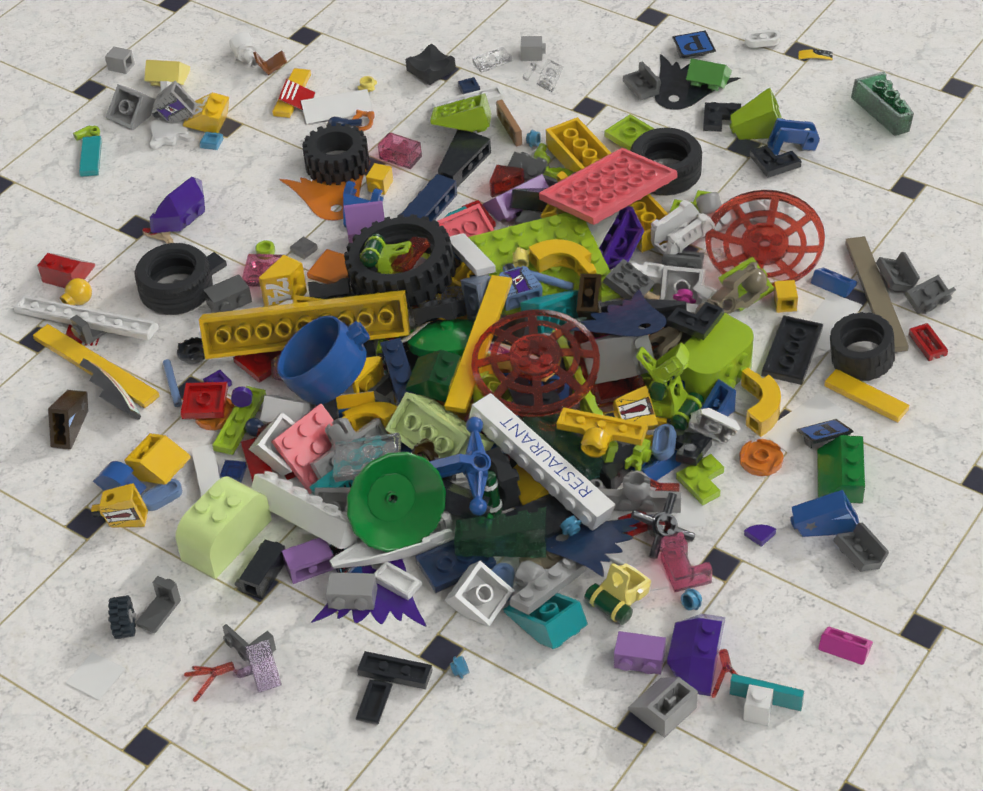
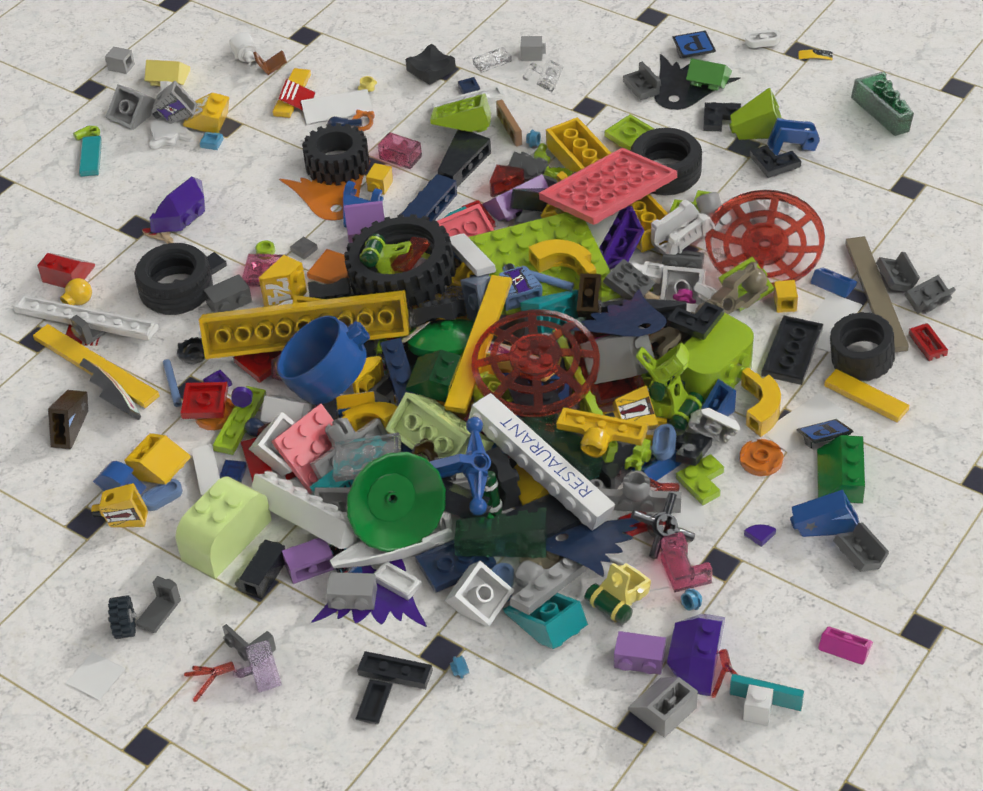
(521, 257): light yellow hose -> none
(570, 526): dark azure plate -> none

